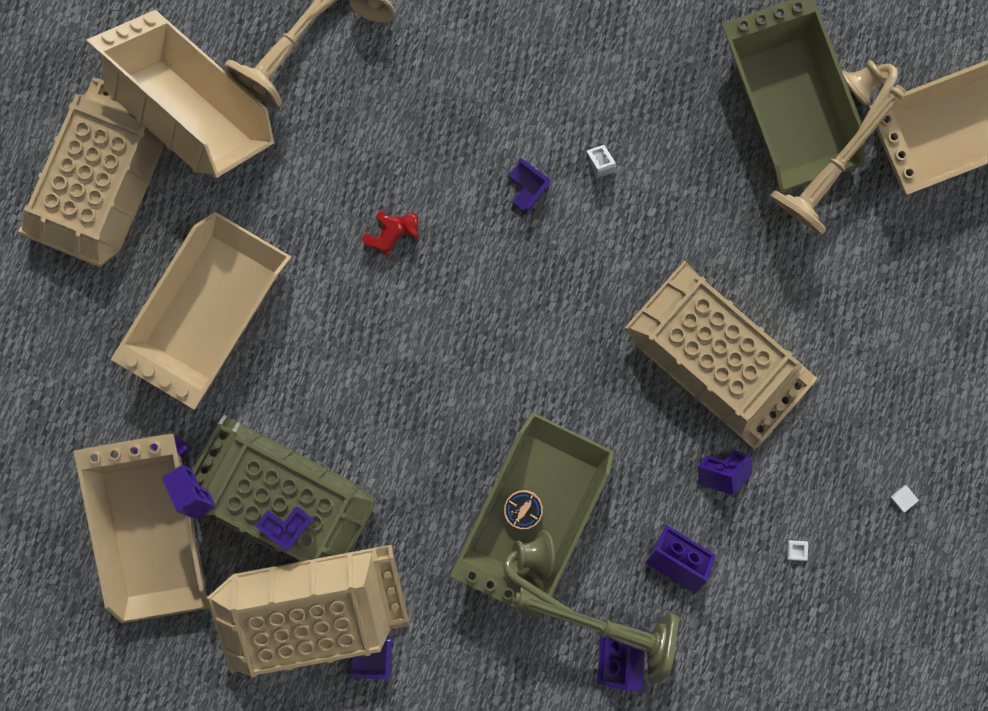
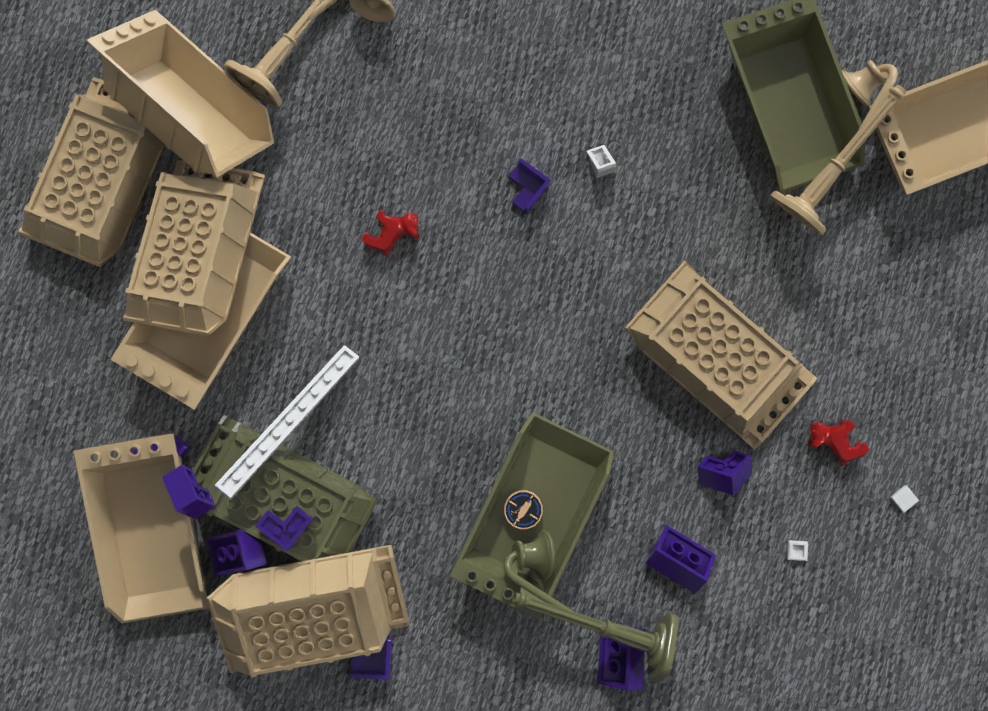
(192, 249): none -> tan piece
(235, 552): none -> dark purple slope
(286, 423): none -> white plate
(837, 440): none -> red animal

